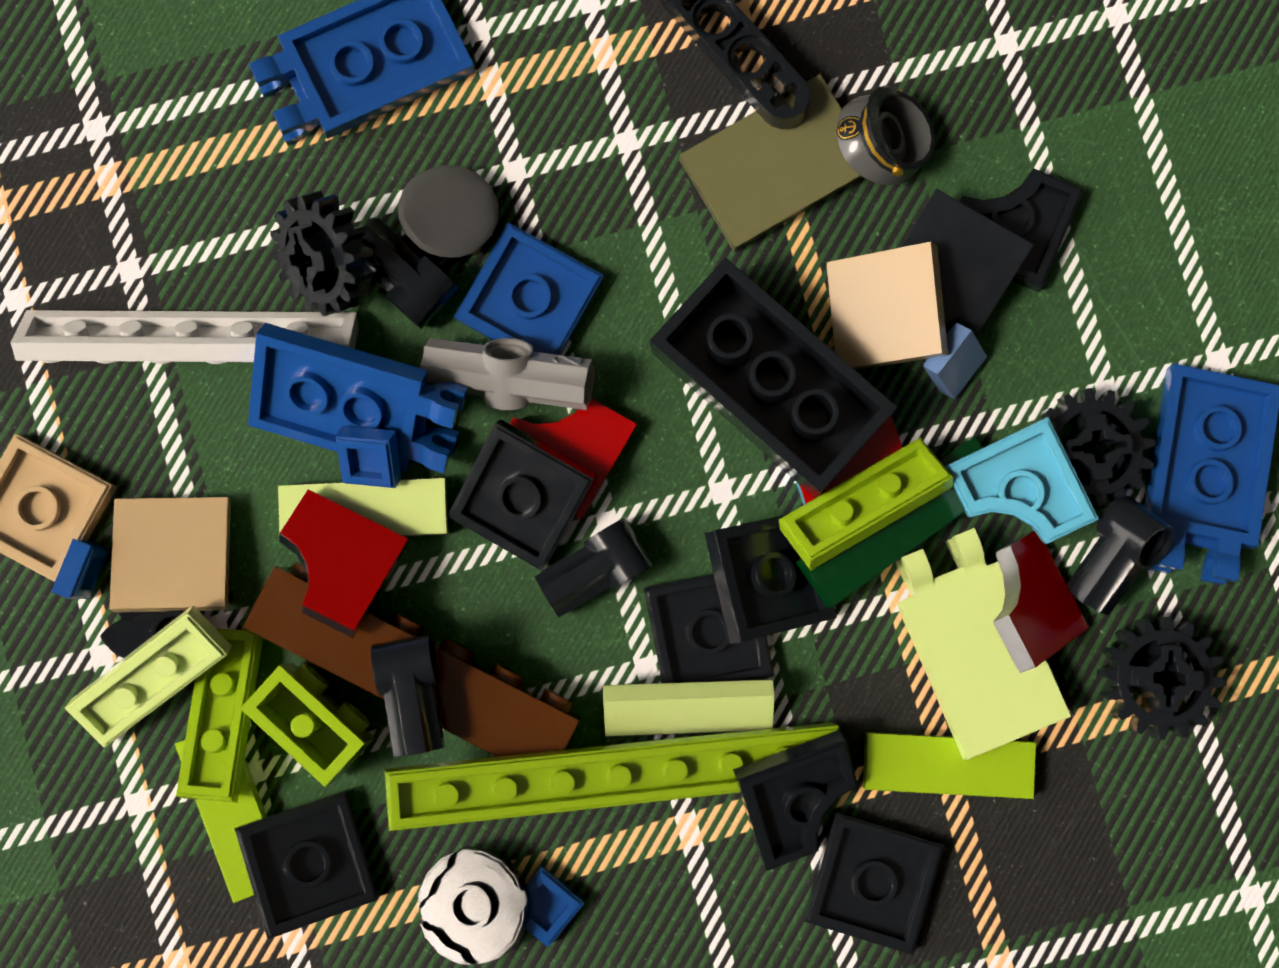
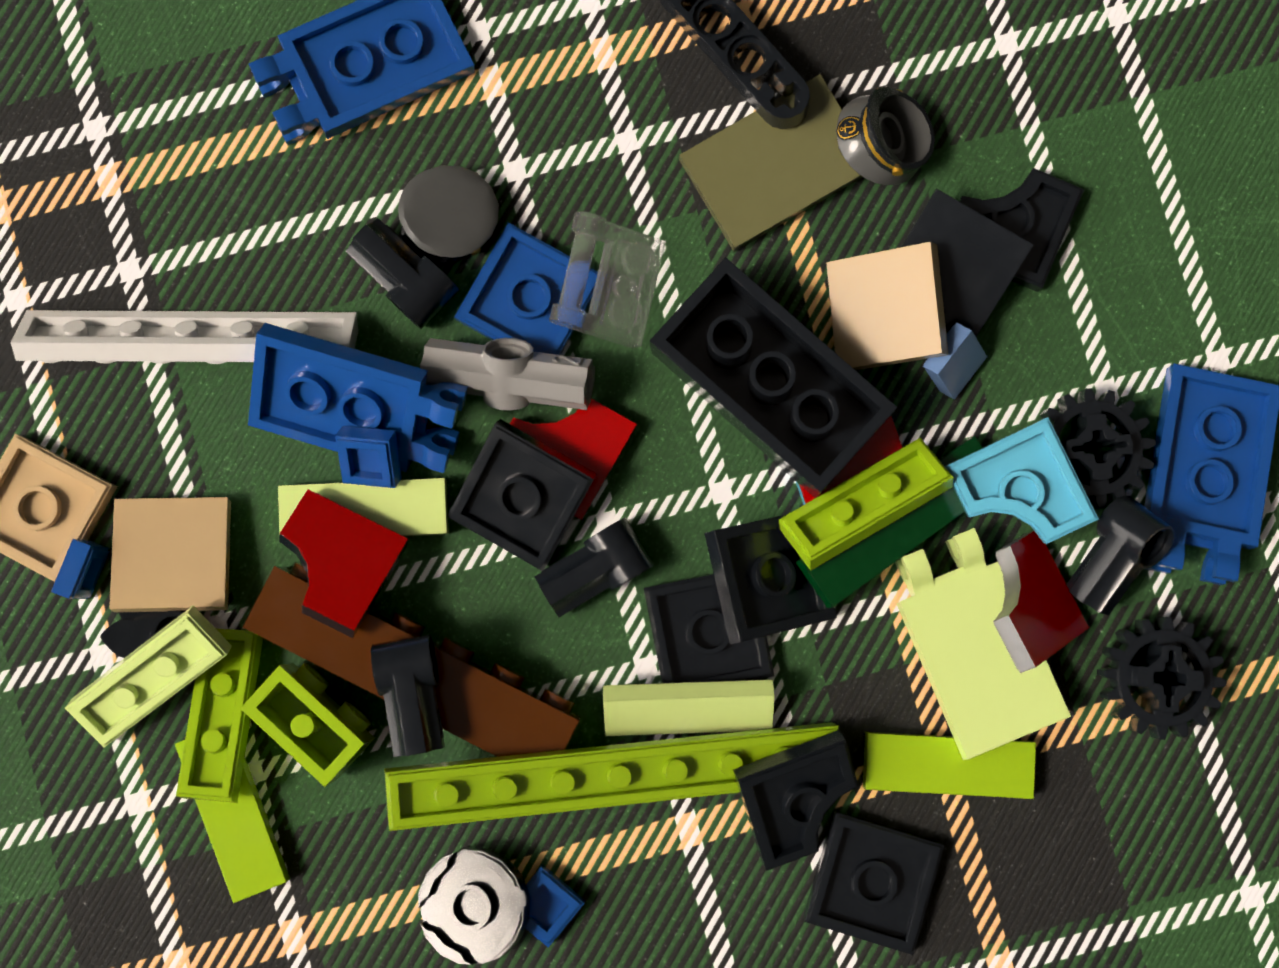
(306, 864): black tile -> none
(322, 253): black gear -> none
(622, 284): none -> clear plate

